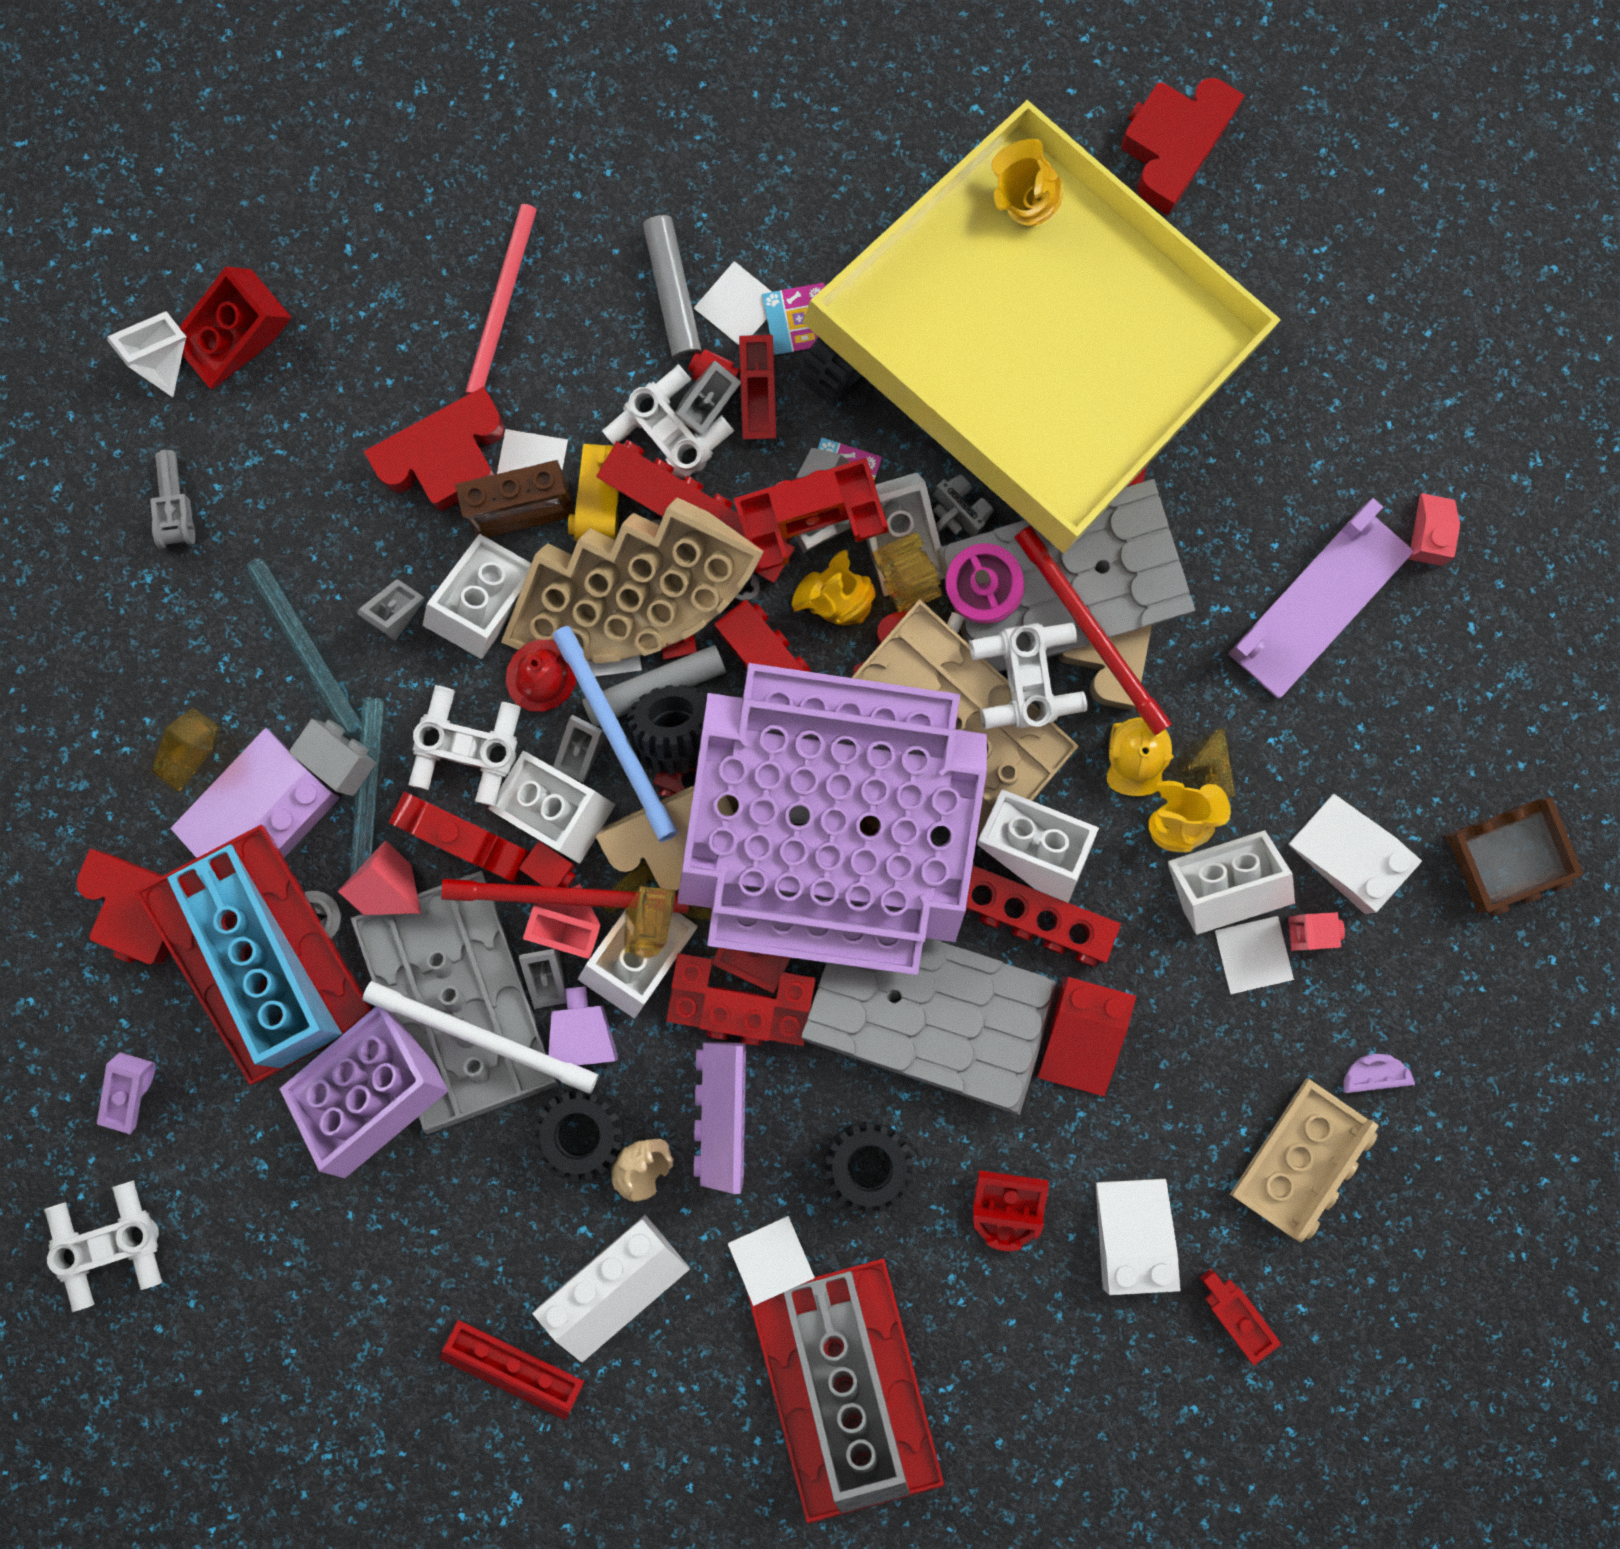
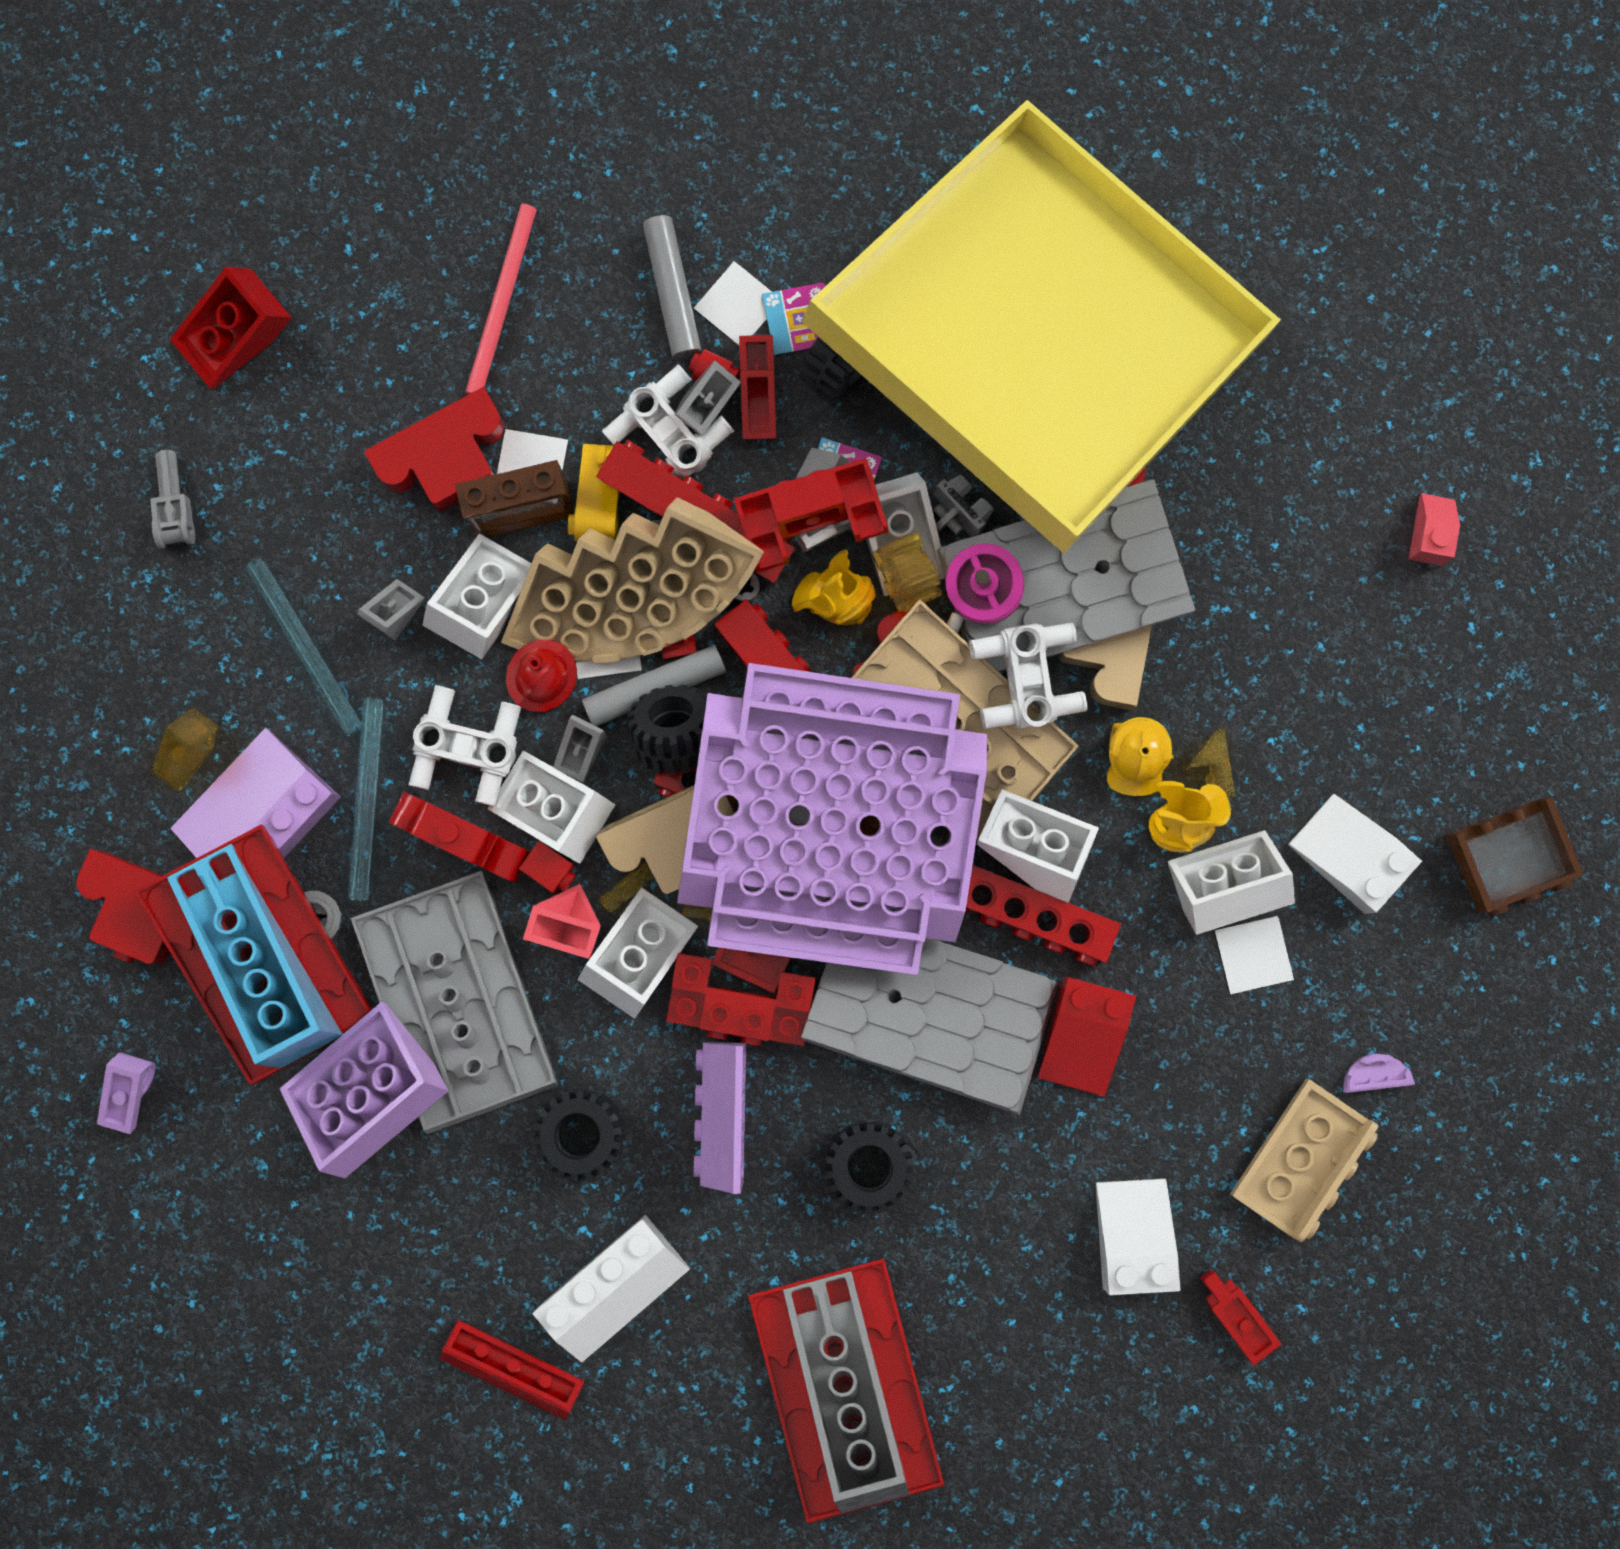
(102, 1246): white piece -> none
(152, 350): white slope -> none
(333, 757): light grey brick -> none
(383, 885): coral slope -> none
(395, 1002): white piece -> none
(471, 890): red piece -> none
(544, 977): light grey slope -> none
(581, 1032): lavender torso -> none
(639, 1166): tan hair -> none
(648, 921): clear yellow slope -> none
(654, 809): light blue piece -> none
(771, 1260): white sticker -> none
(1008, 1209): red slope -> none
(1026, 183): yellow helmet -> none
(1146, 705): red piece -> none
(1177, 136): red brick -> none
(1315, 931): coral slope -> none
(1321, 601): lavender bracket -> none

